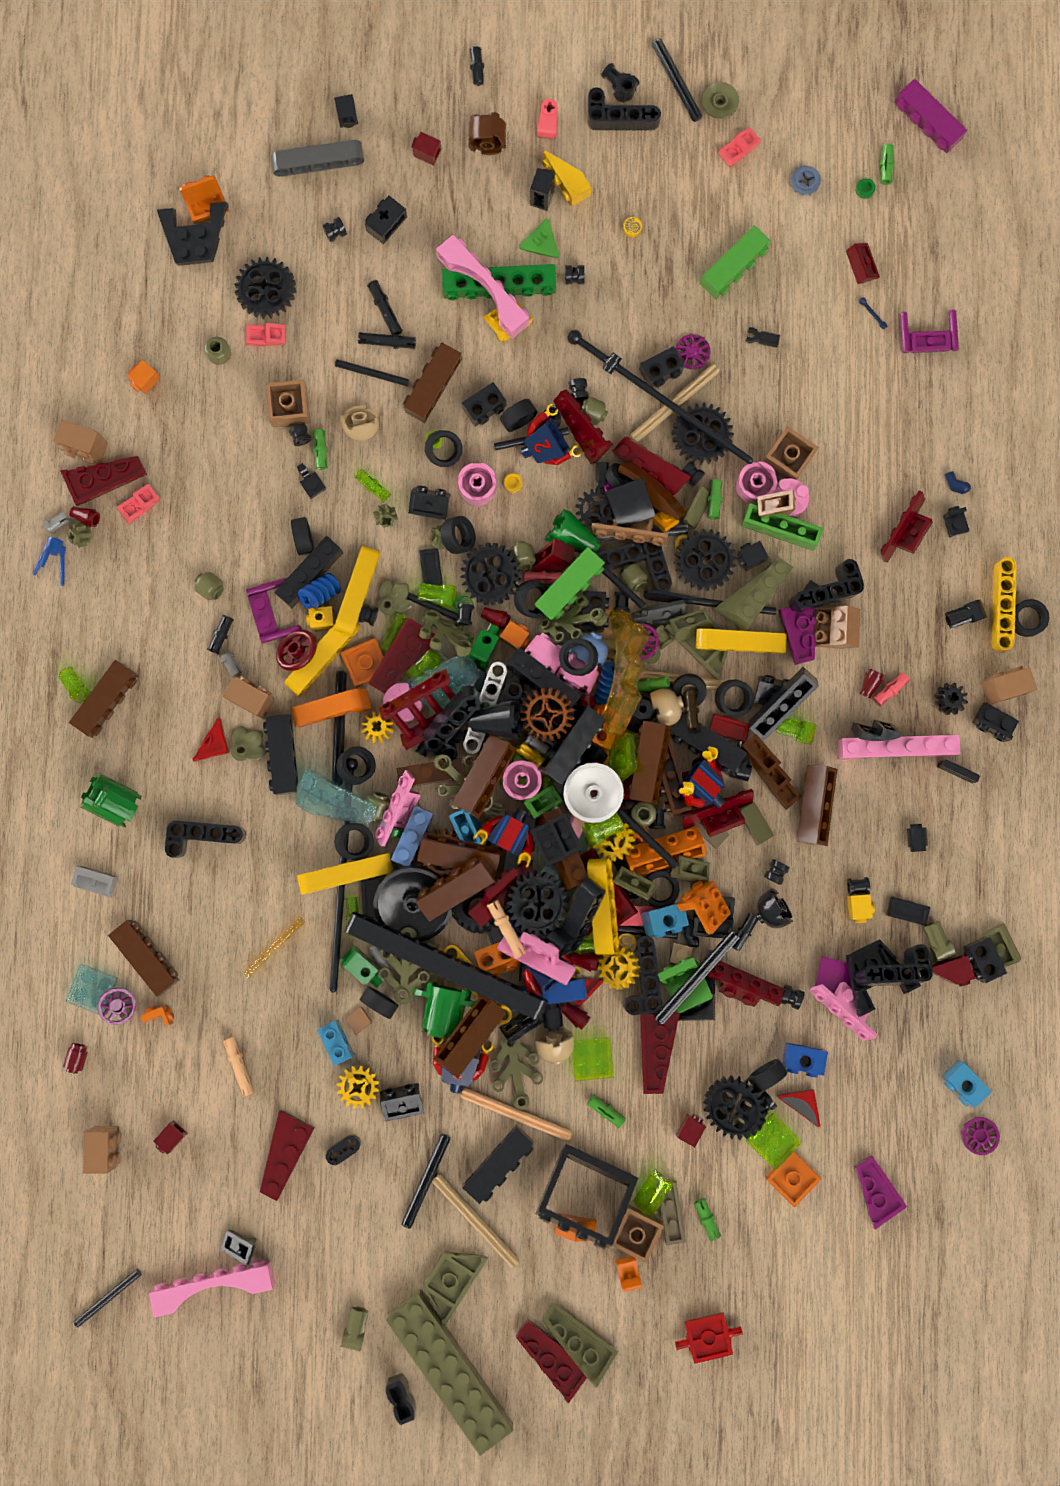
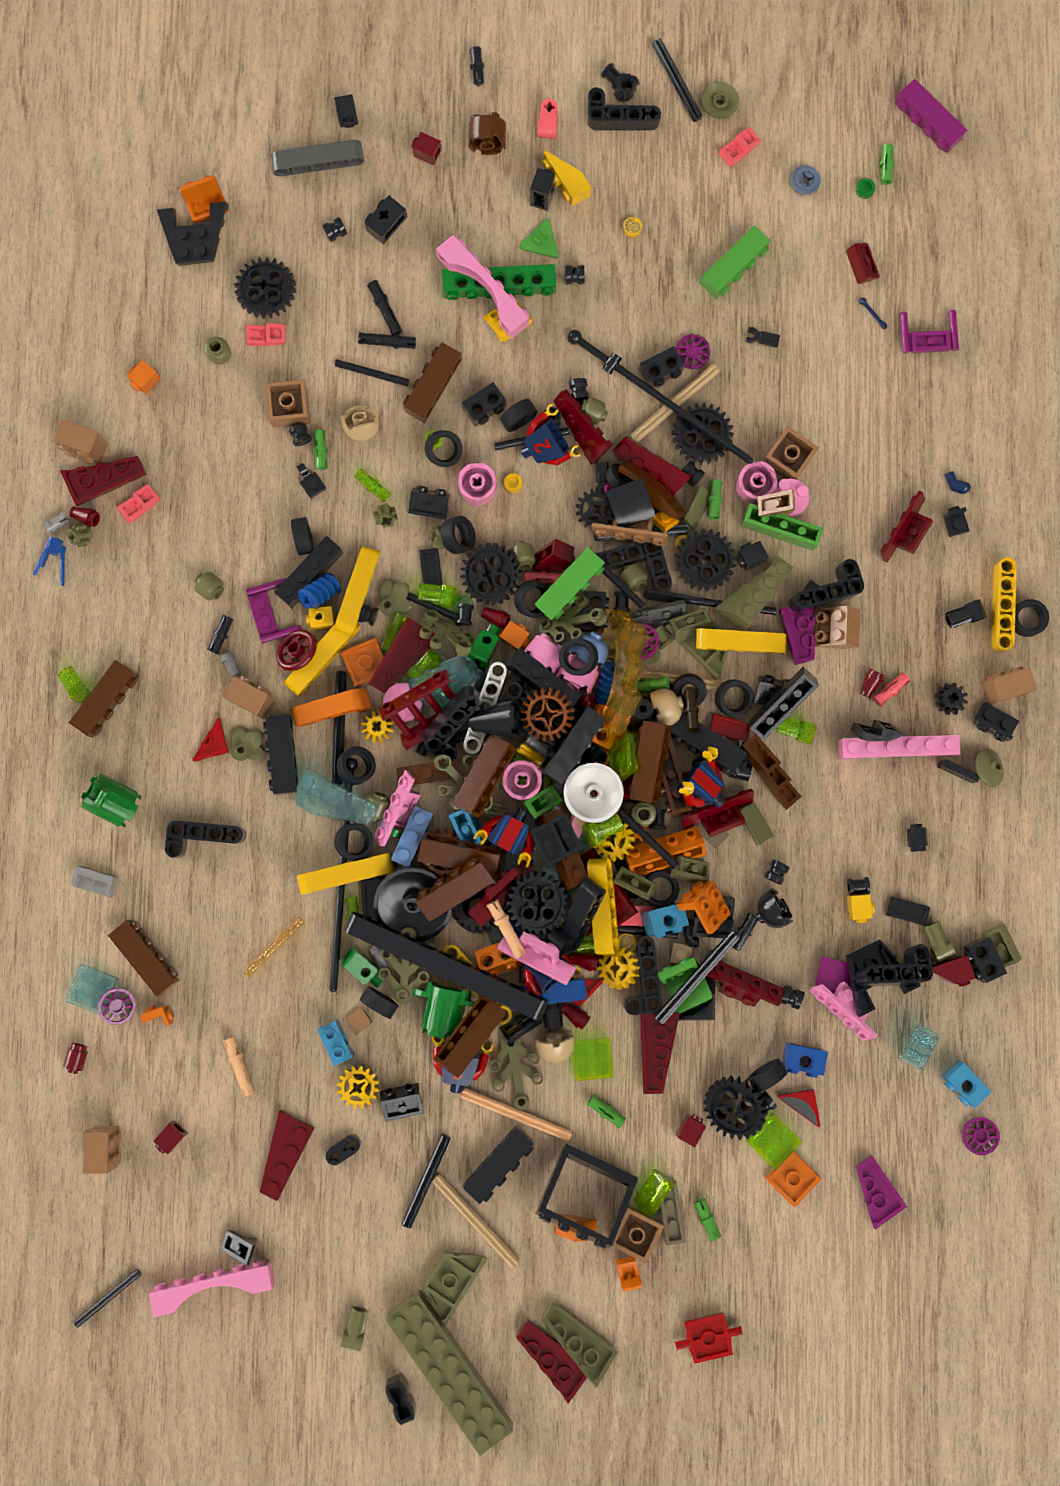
(573, 532): green cone -> none
(817, 805): reddish brown brick -> none
(919, 1047): none -> clear light blue brick
(989, 768): none -> olive dish

